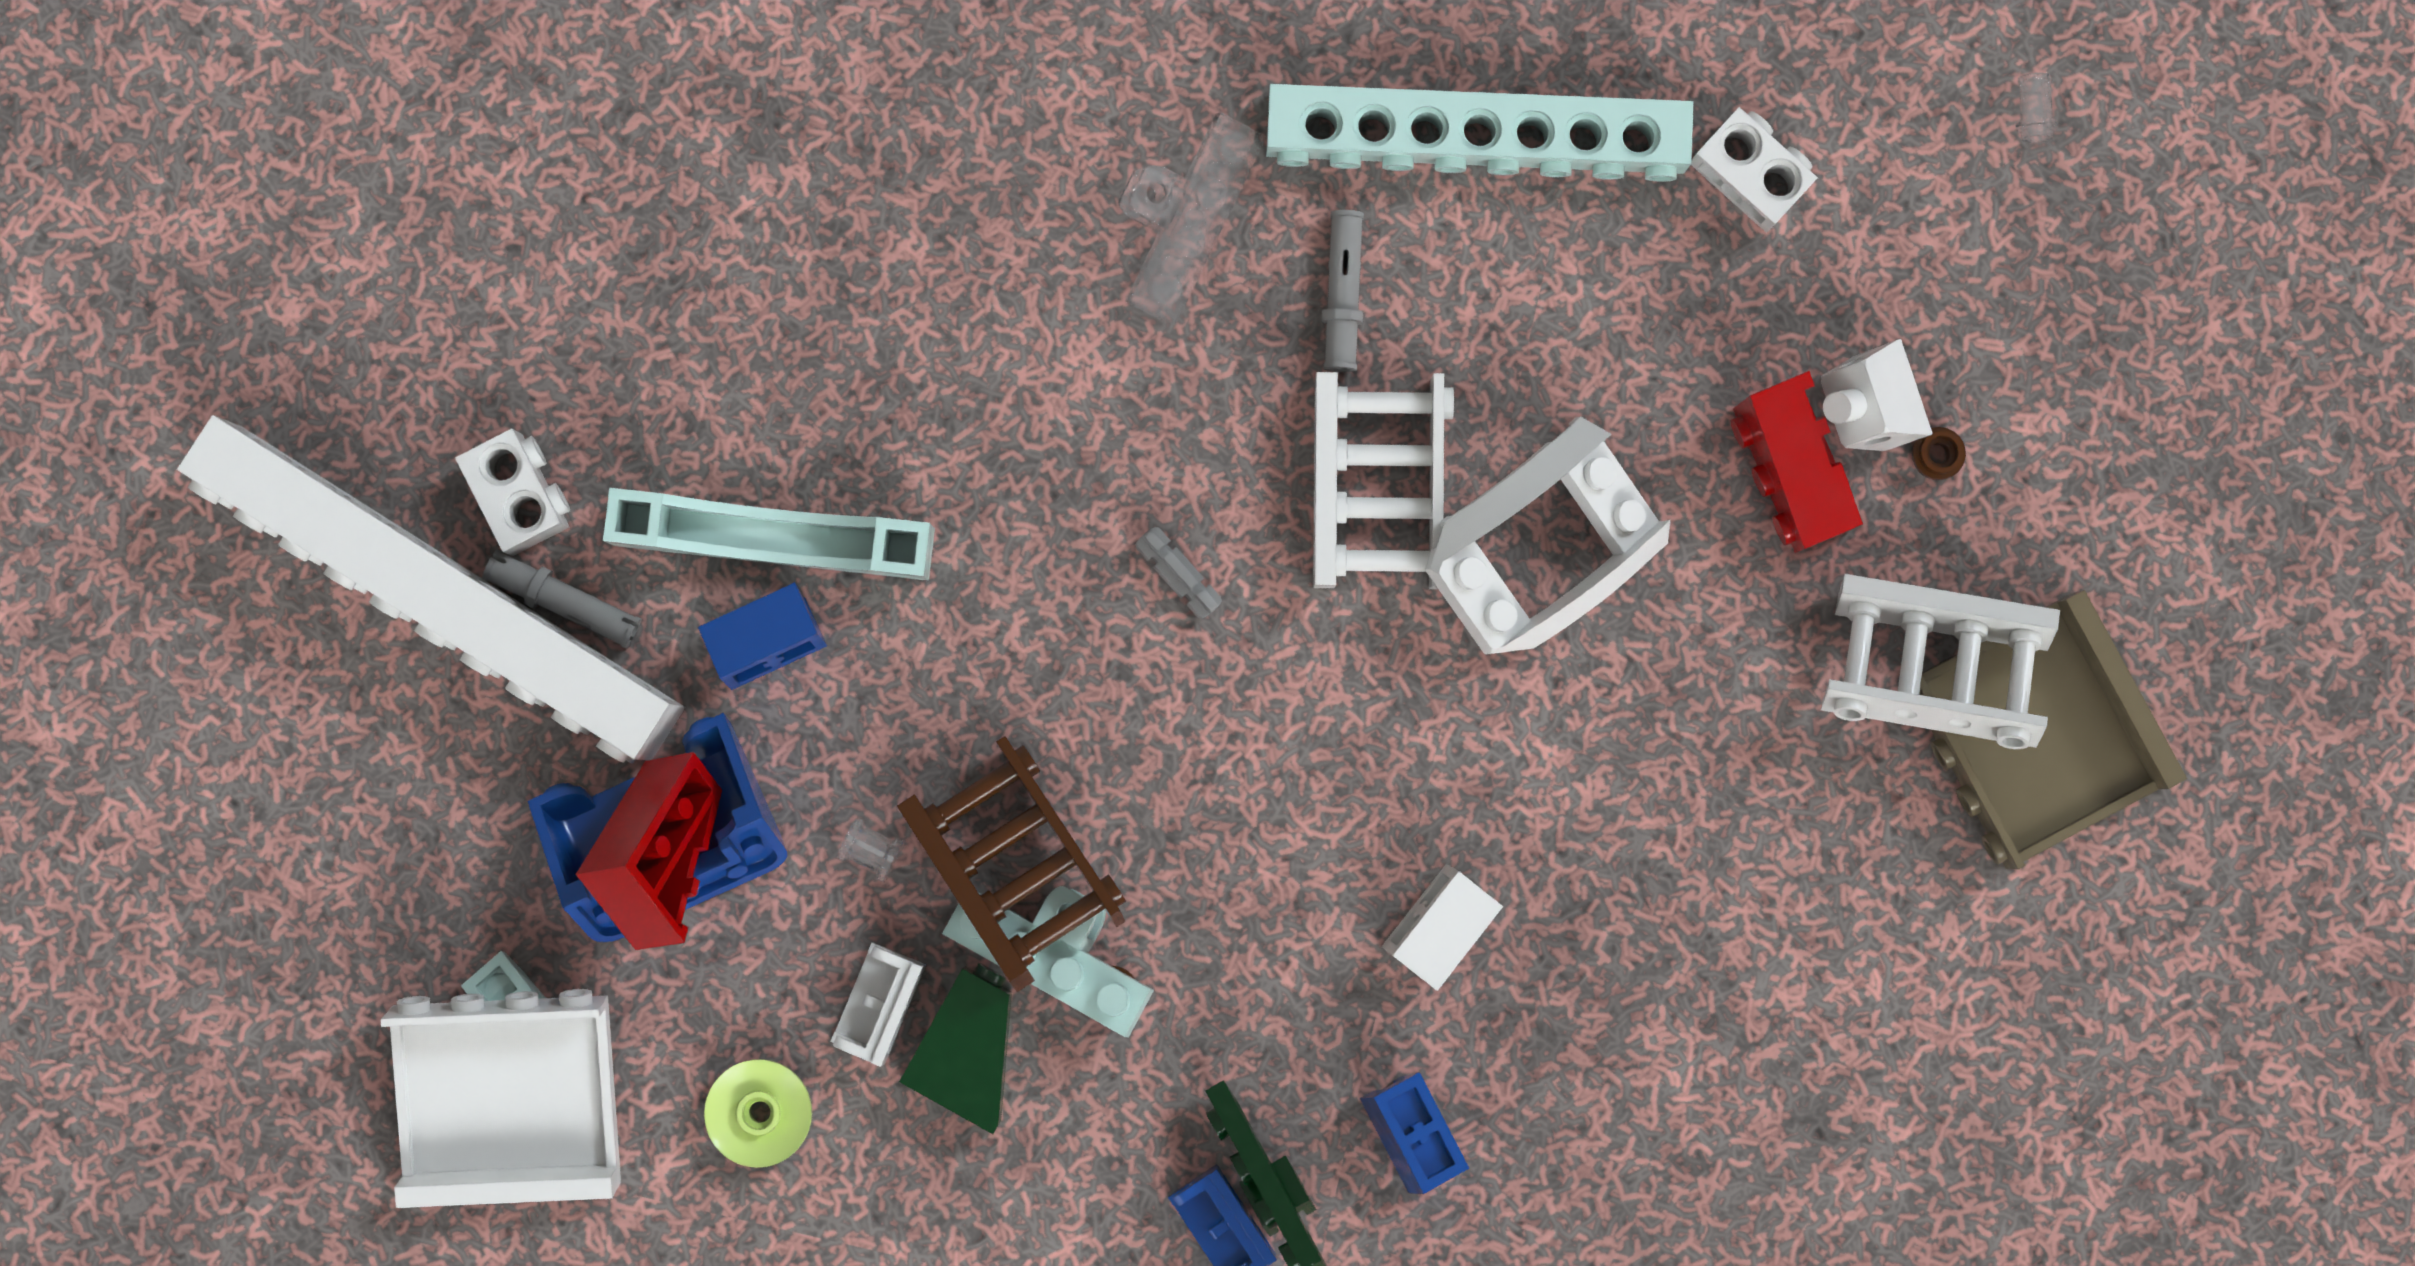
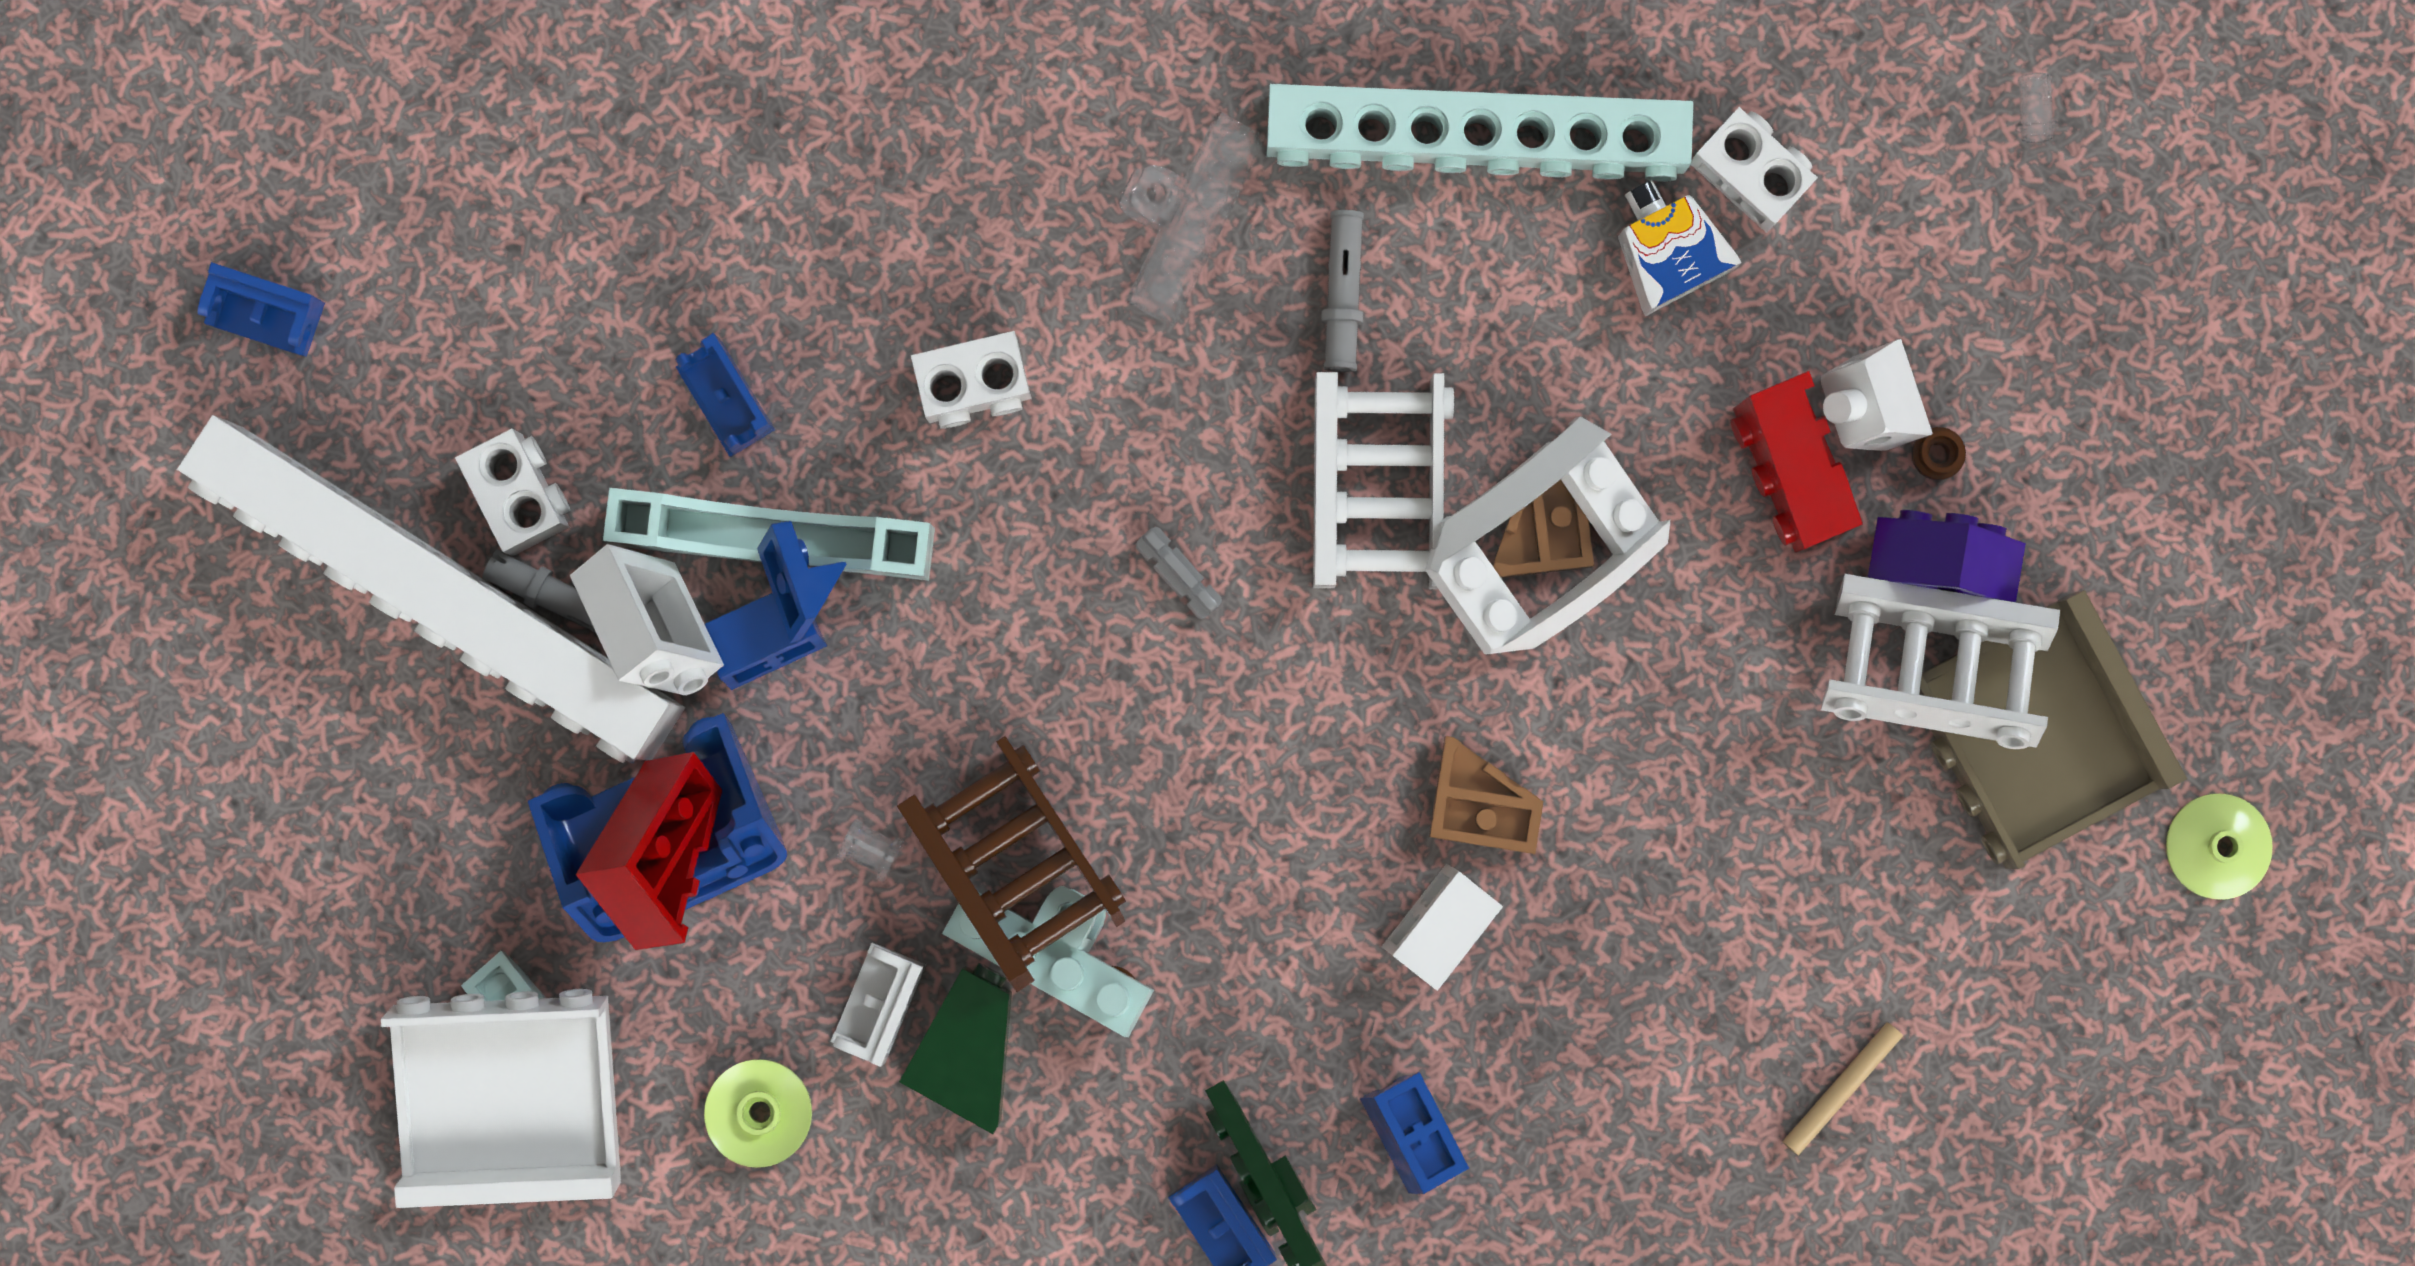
(260, 309): none -> blue hinge
(646, 620): none -> white window
(723, 395): none -> blue hinge
(795, 587): none -> blue slope
(969, 364): none -> white brick
(1482, 804): none -> medium nougat wing
(1546, 537): none -> medium nougat wing
(1671, 248): none -> torso
(1842, 1088): none -> tan bar
(1947, 555): none -> dark purple brick
(2194, 841): none -> yellowish green dish

